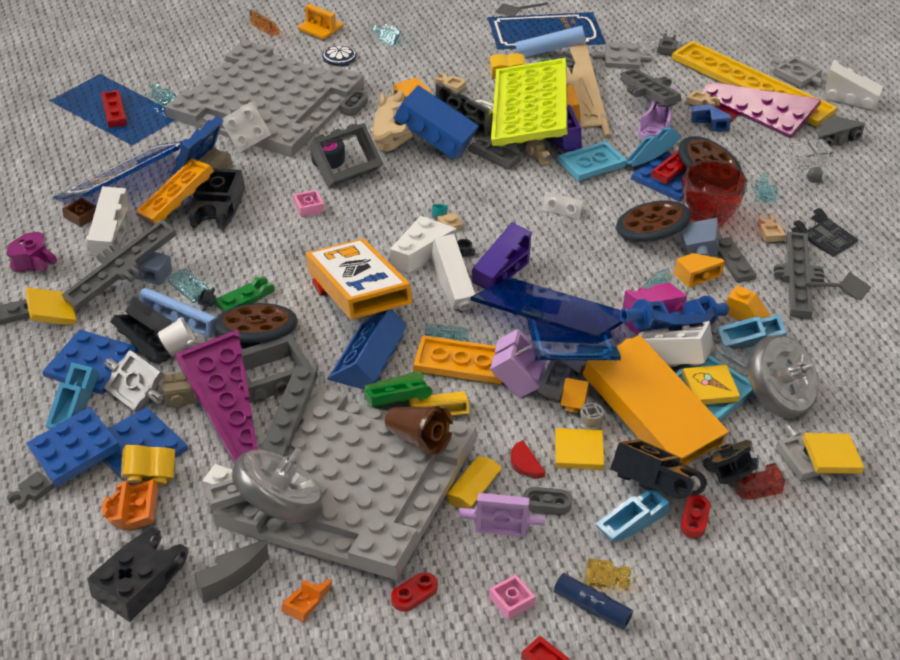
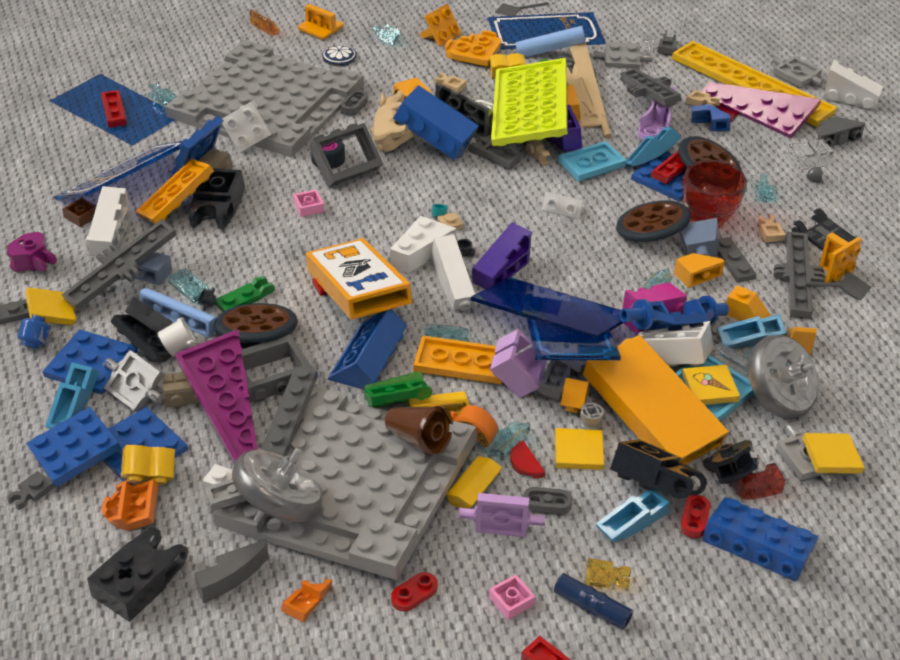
(33, 332): none -> blue head
(441, 25): none -> light orange bracket
(474, 48): none -> light orange plate
(485, 424): none -> orange animal
(507, 439): none -> clear light blue plate
(760, 538): none -> blue bracket
(804, 336): none -> light orange slope
(839, 256): none -> light orange bracket

